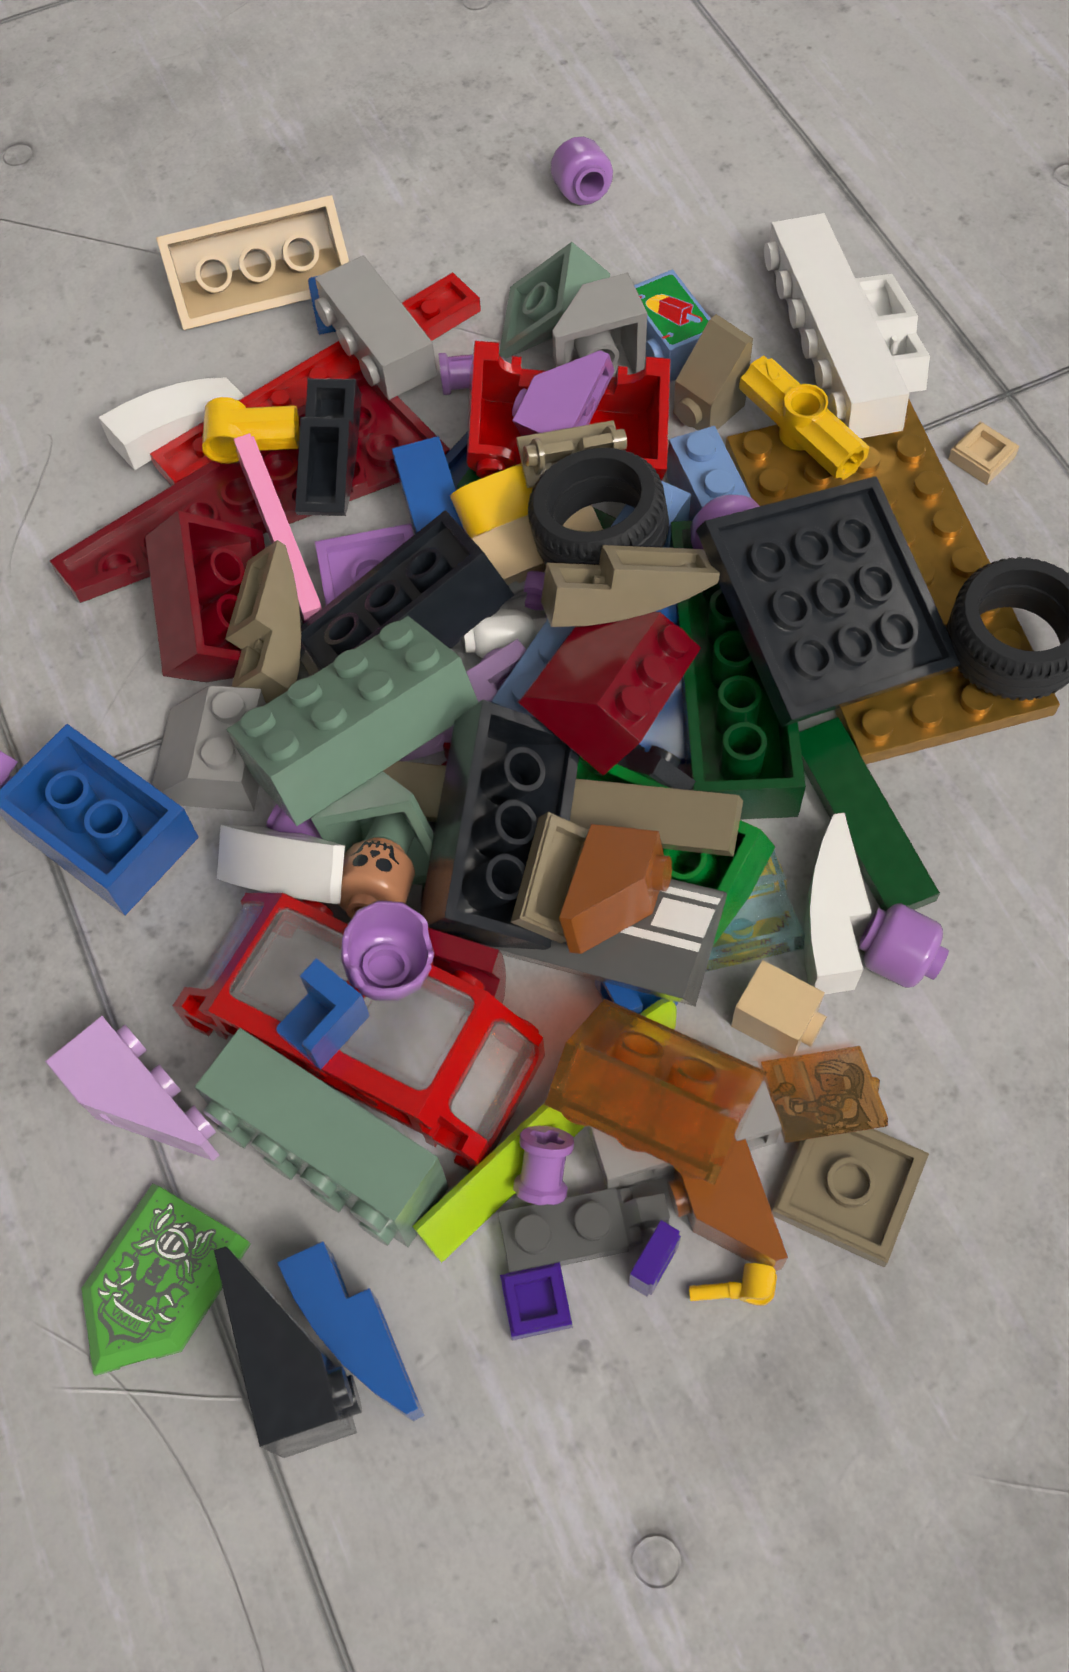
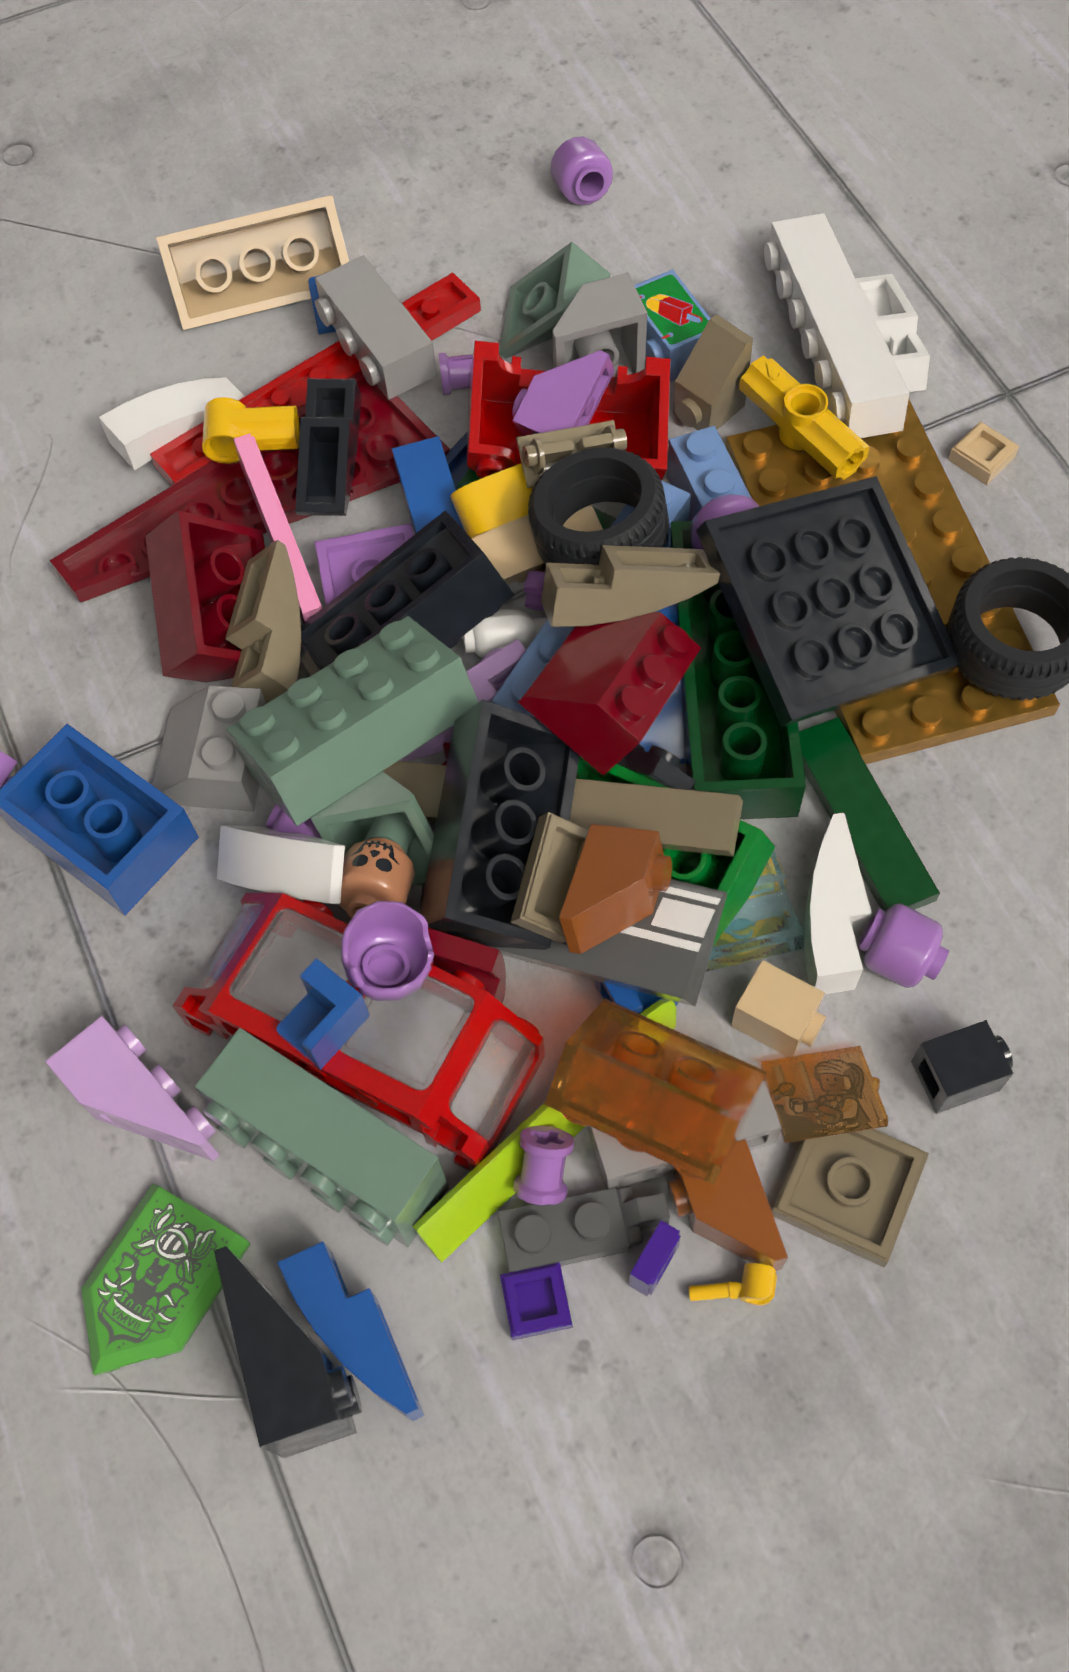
(963, 1066): none -> black brick

